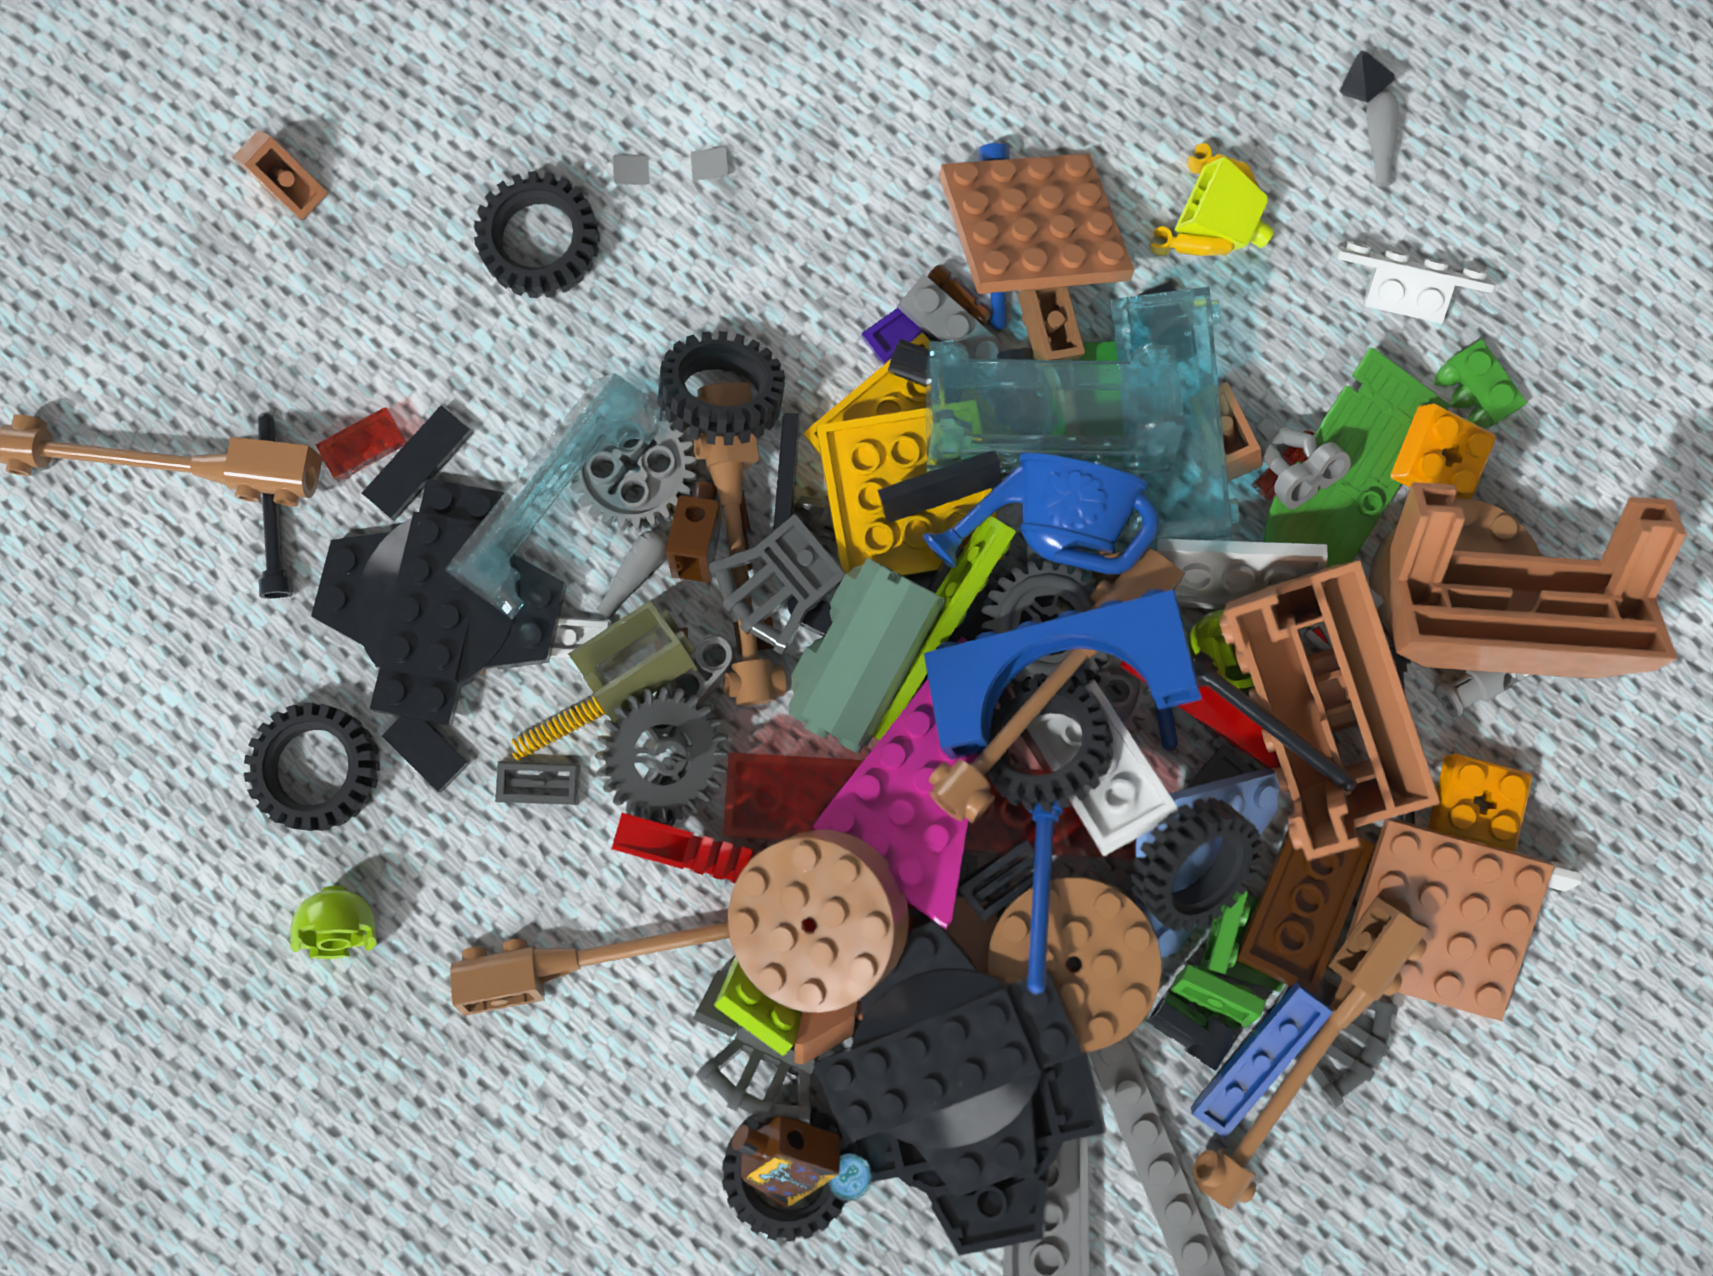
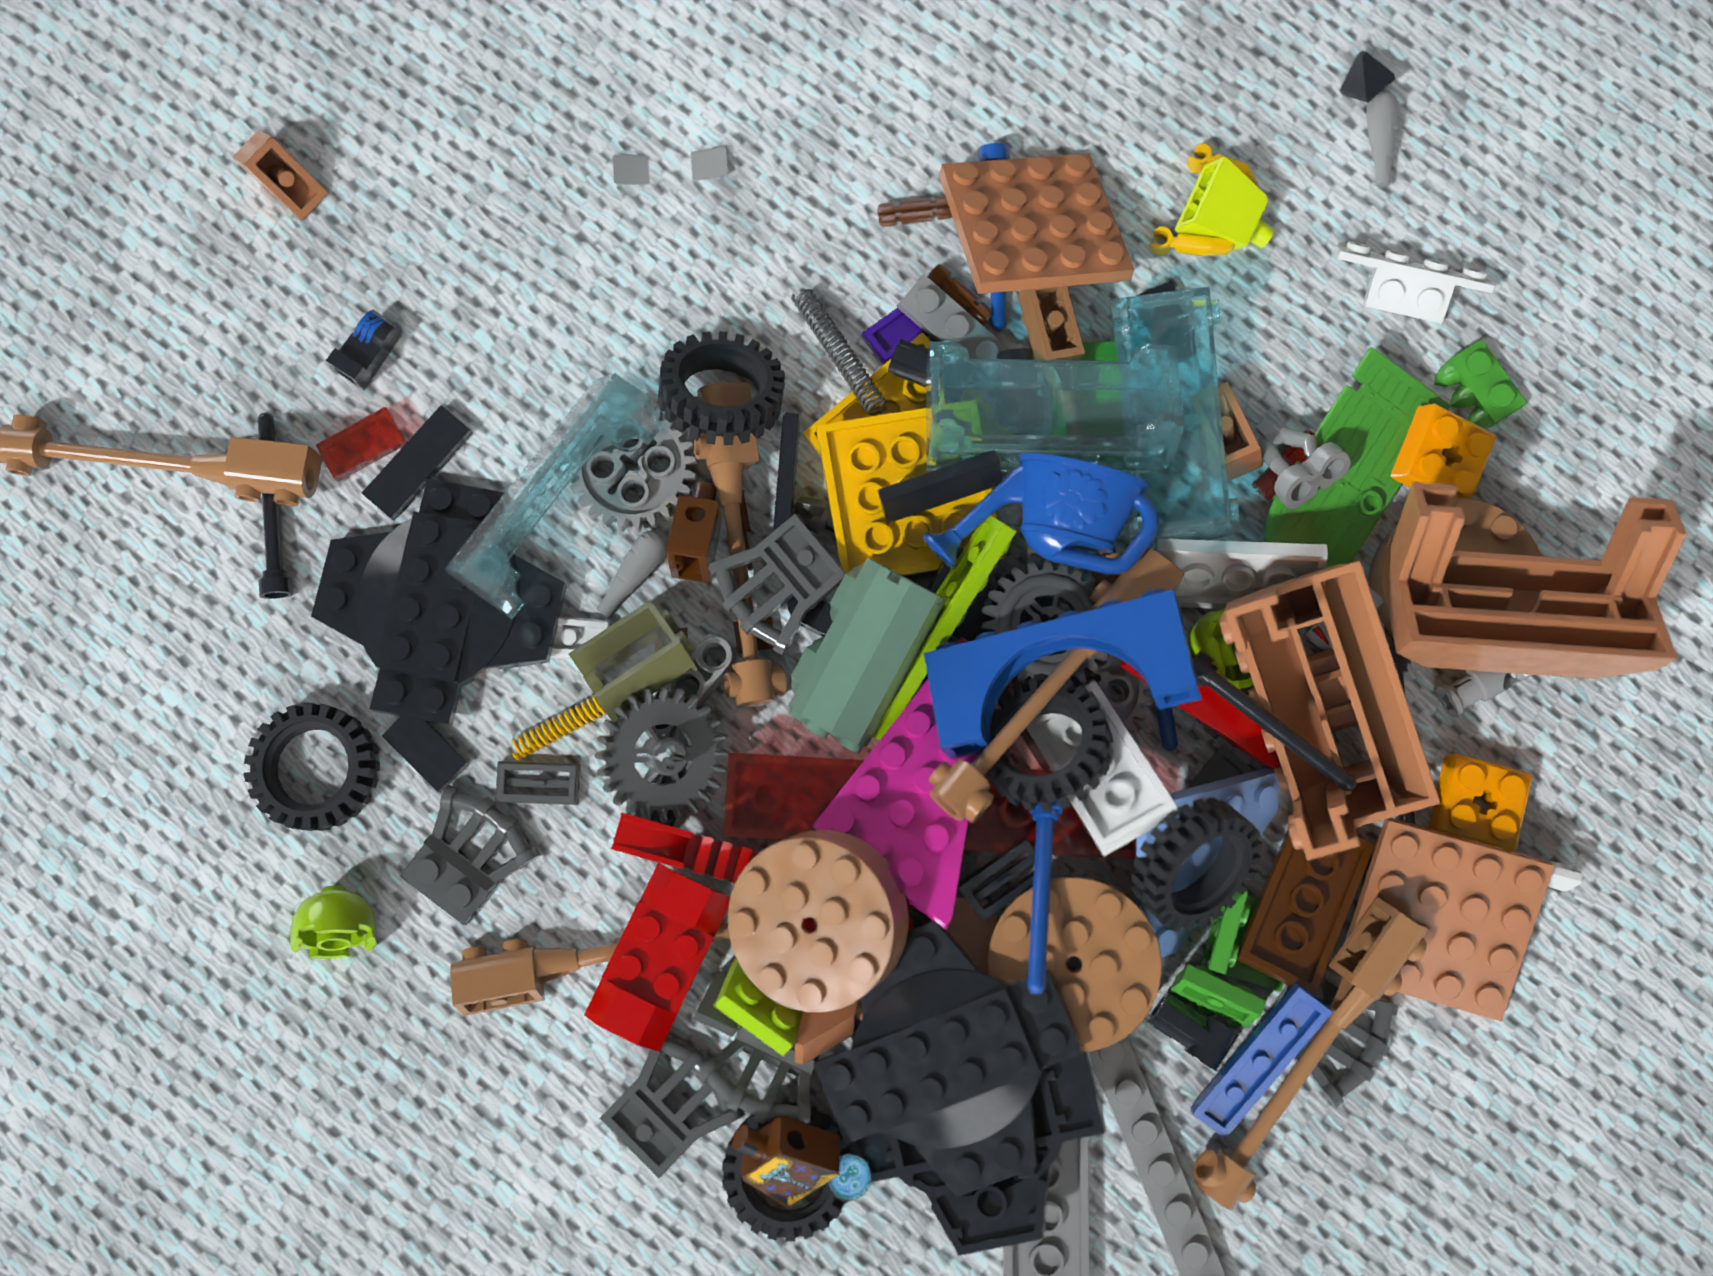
(365, 349): none -> black leg
(452, 878): none -> dark grey plate
(527, 193): black tyre -> none
(650, 1124): none -> dark grey plate
(657, 958): none -> red piece
(835, 358): none -> dark grey piece
(913, 211): none -> reddish brown axle

